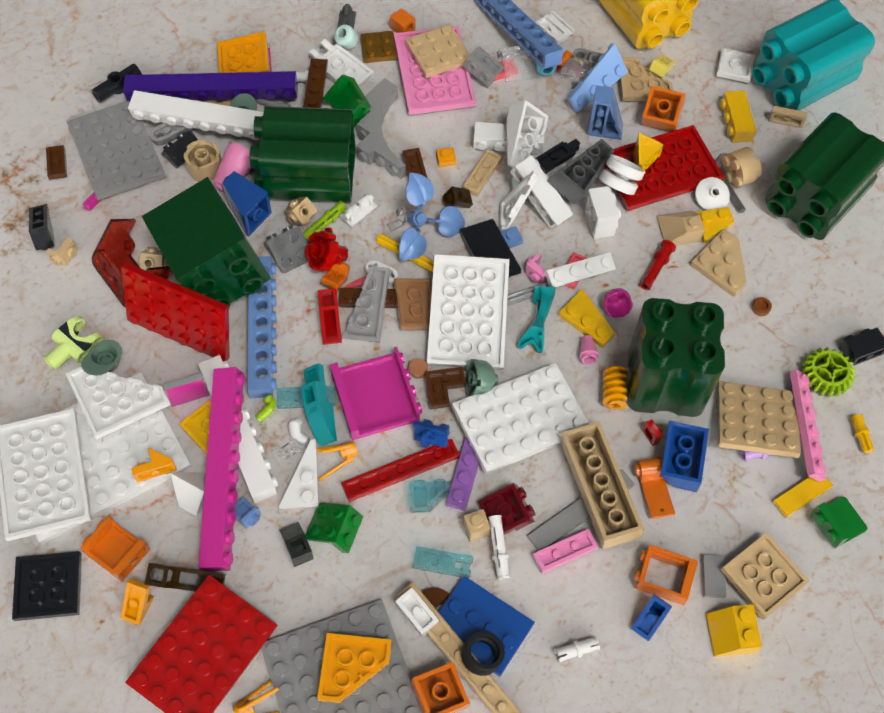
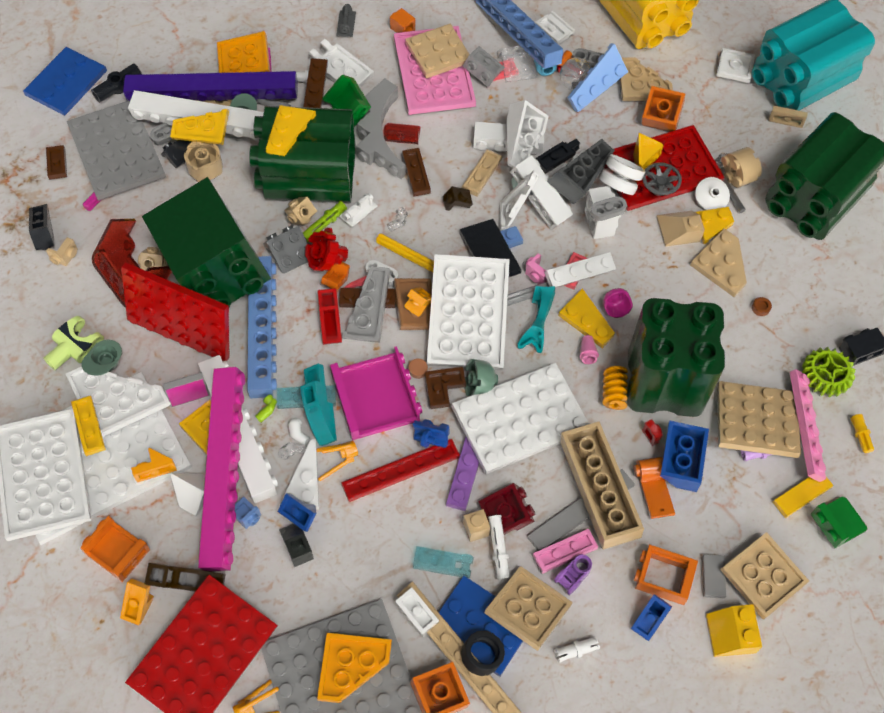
(47, 586): black plate -> none
(65, 81): none -> blue plate
(88, 425): none -> yellow tile
(203, 128): none -> yellow wing
(234, 159): bright pink cone -> none
(247, 202): blue slope -> none
(287, 127): none -> yellow wing
(297, 511): none -> blue slope
(334, 525): green bracket -> none
(346, 37): light aqua head -> none
(378, 46): pearl gold plate -> none
(402, 133): none -> clear red panel
(417, 191): medium blue plant -> none
(418, 301): none -> light orange slope
(427, 495): clear light blue slope -> none
(436, 596): reddish brown tile -> none
(446, 157): light orange plate -> none
(528, 608): none -> tan plate
(571, 576): none -> medium lavender piece
(605, 114): medium blue wedge -> none
(607, 208): none -> light grey plate
(661, 182): none -> dark grey wheel
(661, 258): red pin -> none
(662, 65): light yellow slope -> none
(738, 116): yellow brick -> none

